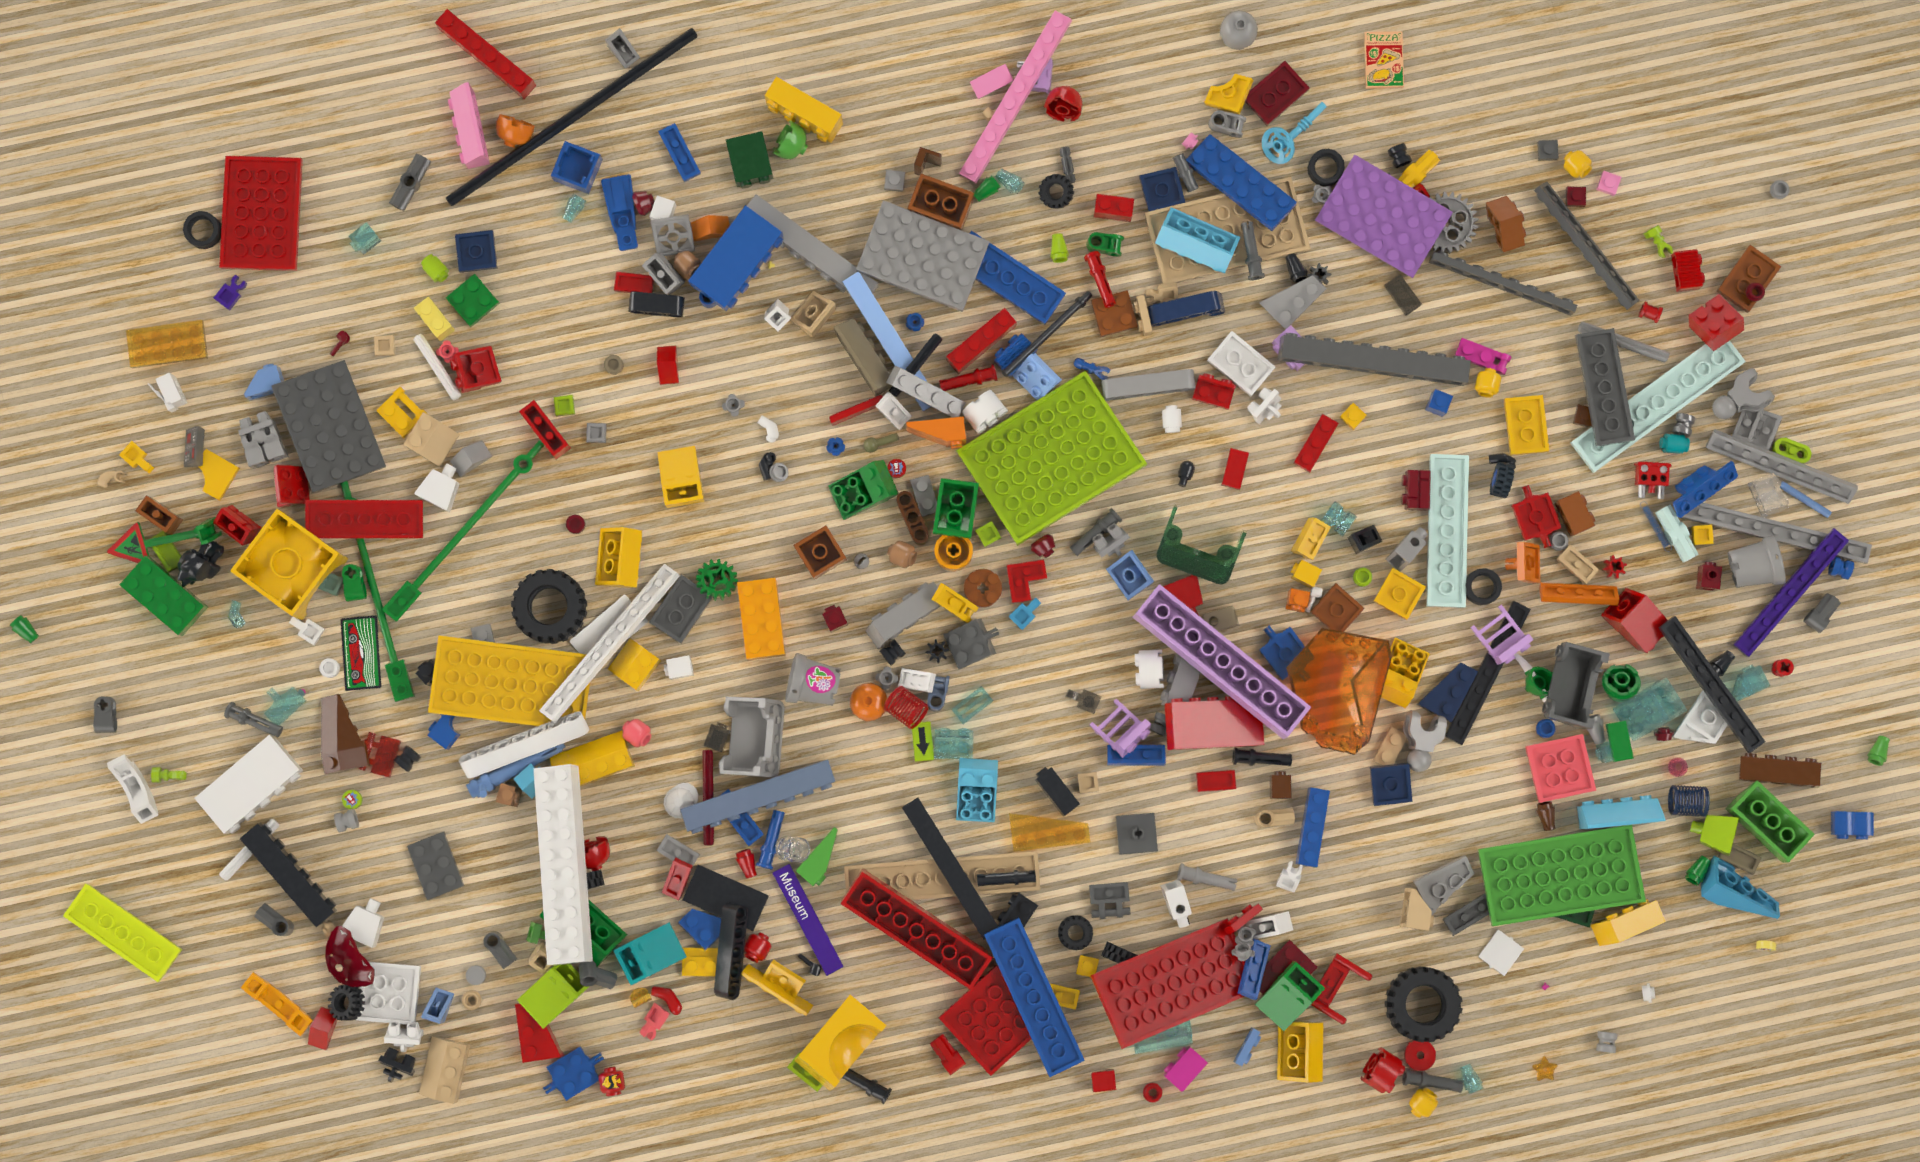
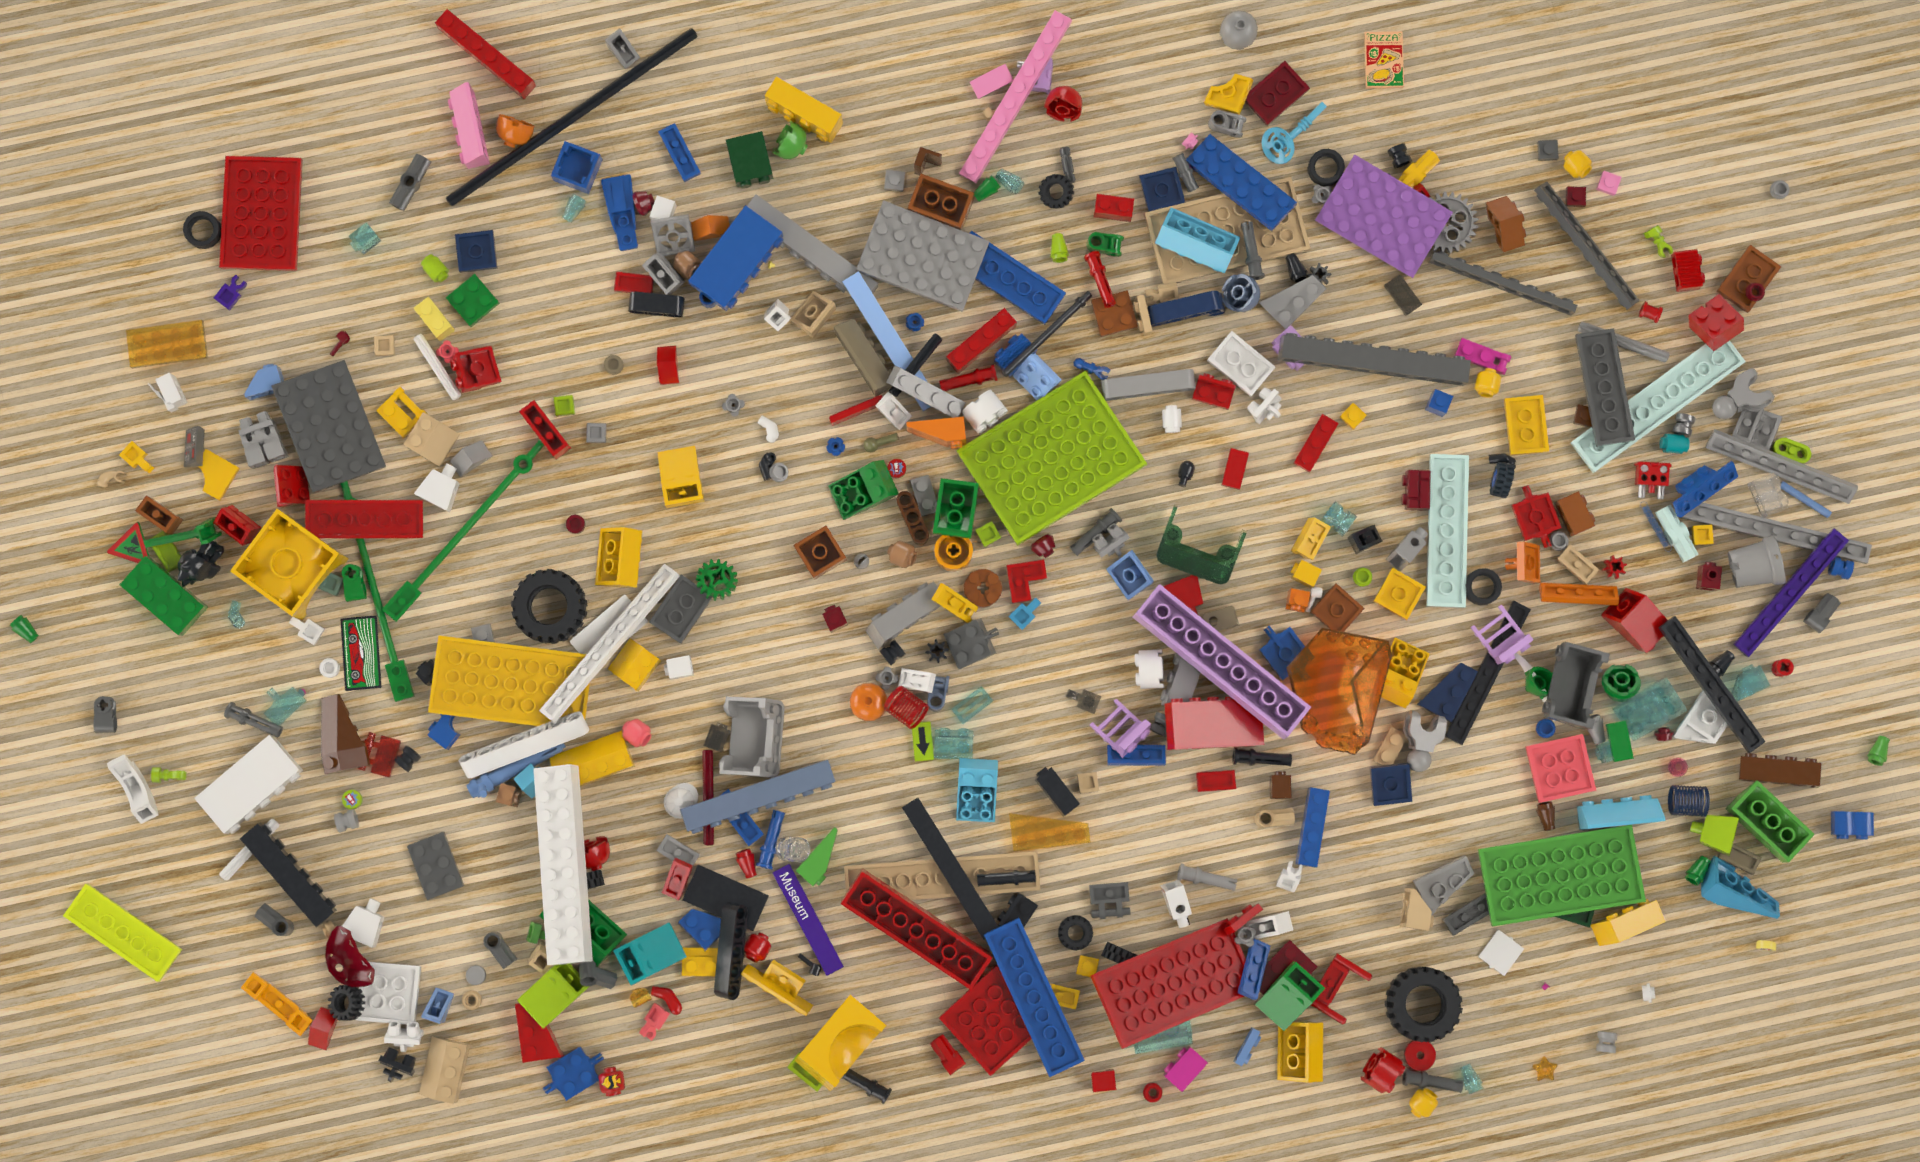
(761, 619): light orange brick -> none
(812, 681): light grey piece -> none
(1136, 833): dark grey tile -> none
(1241, 293): none -> sand blue cylinder
(1243, 951): light grey plate -> none

